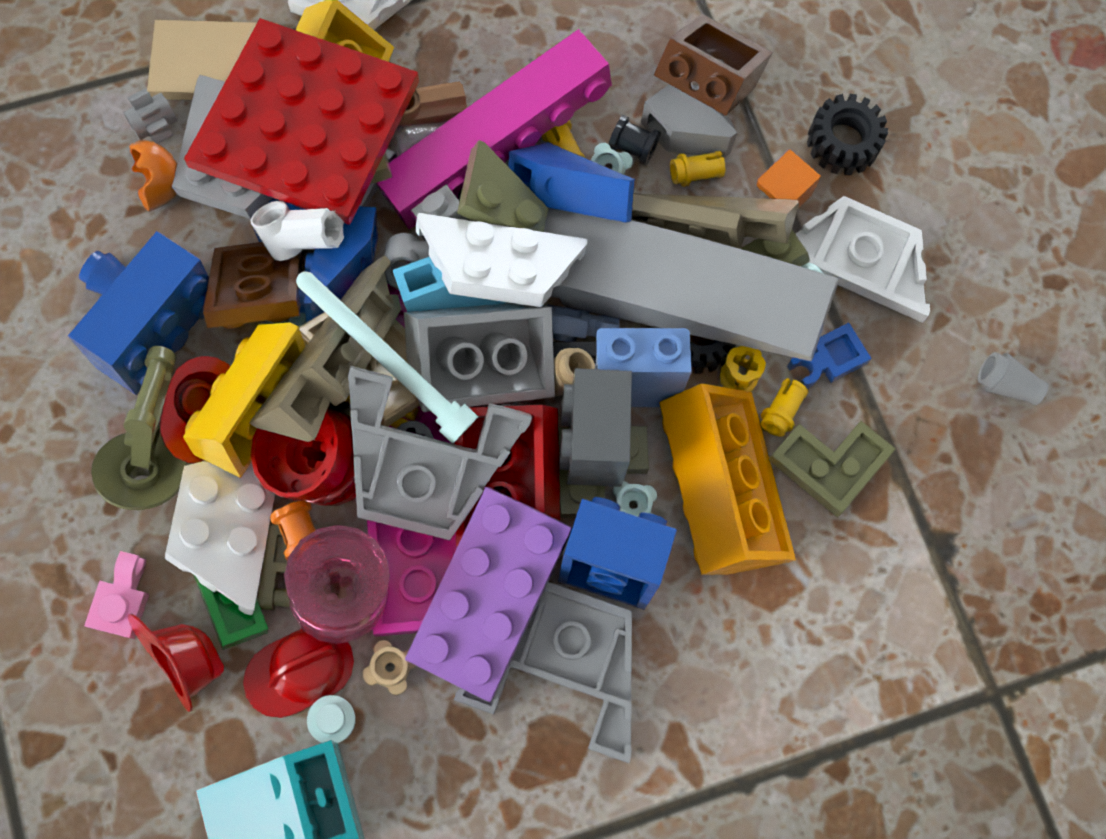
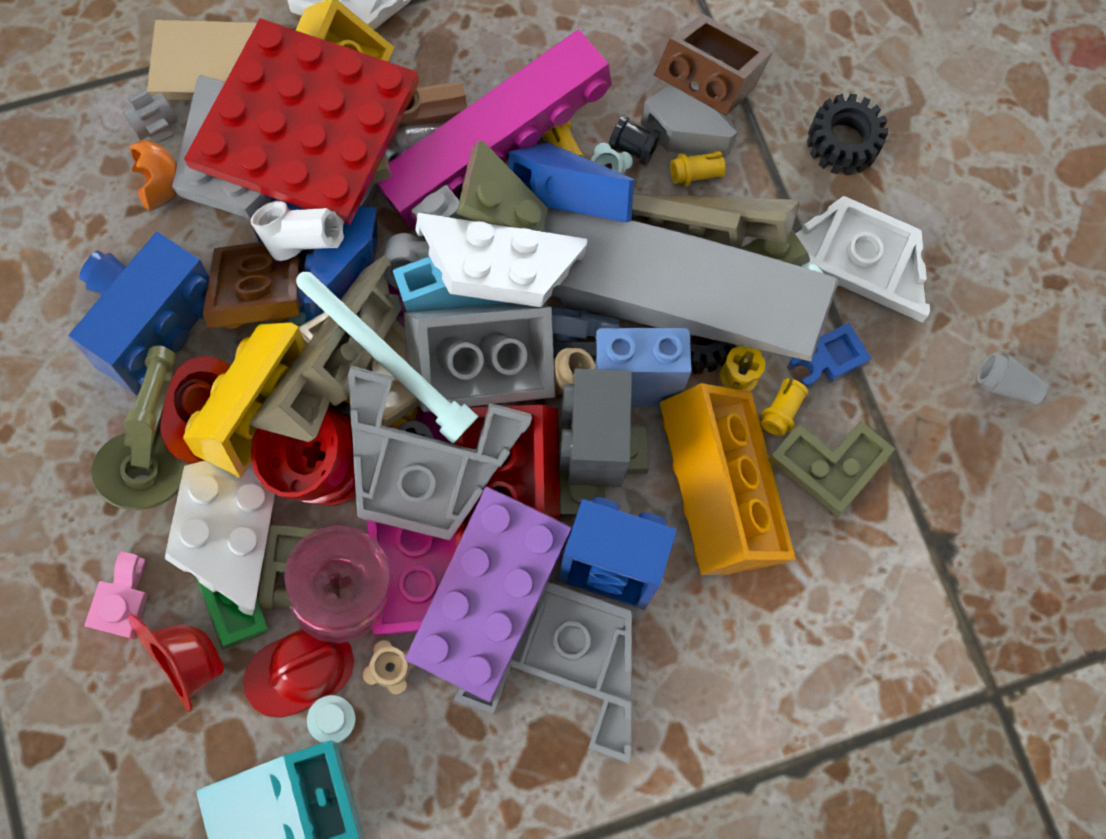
(293, 523): orange bush -> none
(642, 495): light aqua plate -> none
(789, 179): orange panel -> none

